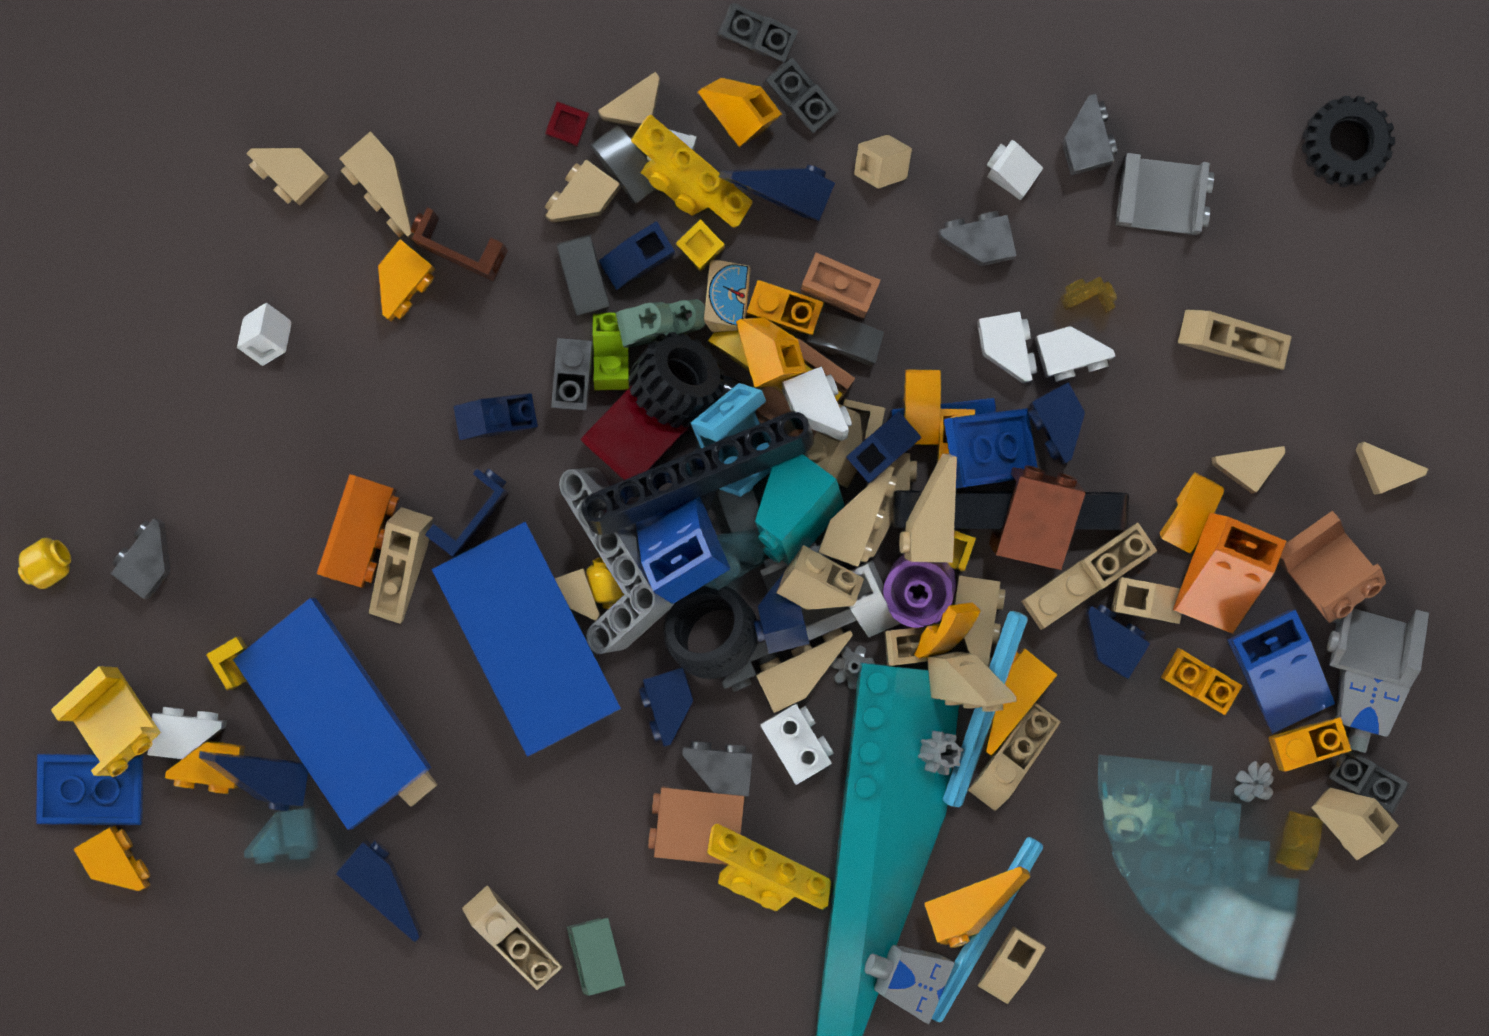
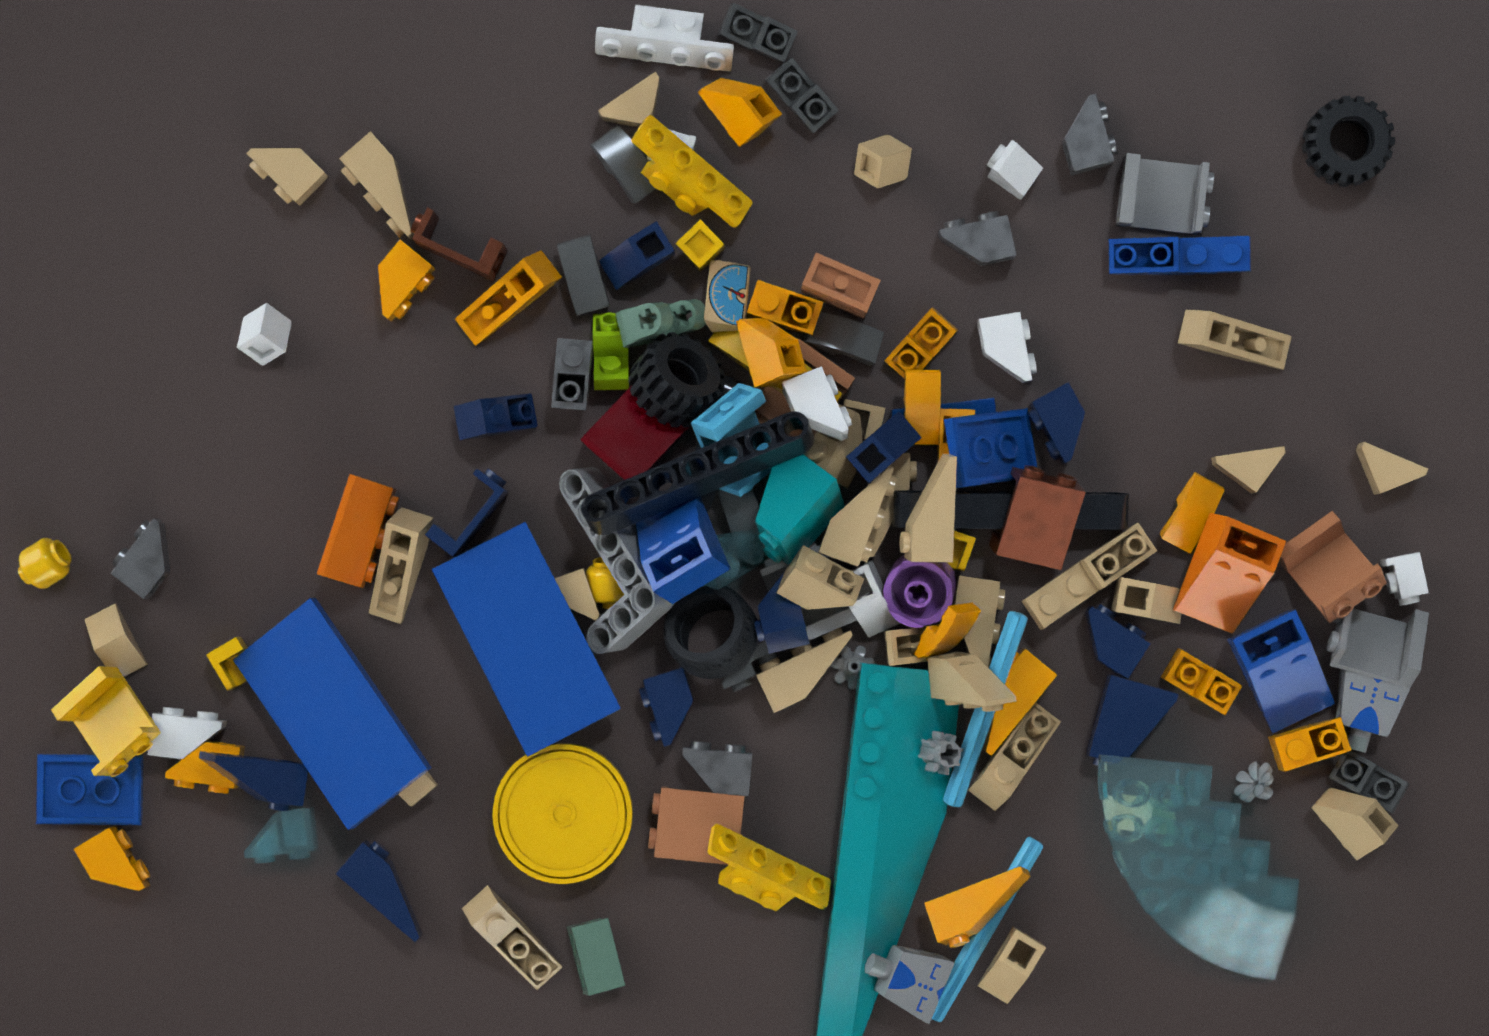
(114, 641): none -> tan slope
(508, 297): none -> light orange slope
(562, 813): none -> yellow brick
(567, 124): dark red tile -> none
(584, 196): tan slope -> none
(665, 38): none -> white bracket
(794, 189): dark blue slope -> none
(796, 742): white brick -> none
(921, 343): none -> light orange slope
(1069, 350): white slope -> none
(1080, 291): clear yellow bracket -> none
(1126, 716): none -> dark blue slope
(1179, 255): none -> blue slope
(1300, 841): clear yellow bracket -> none
(1405, 577): none -> white brick

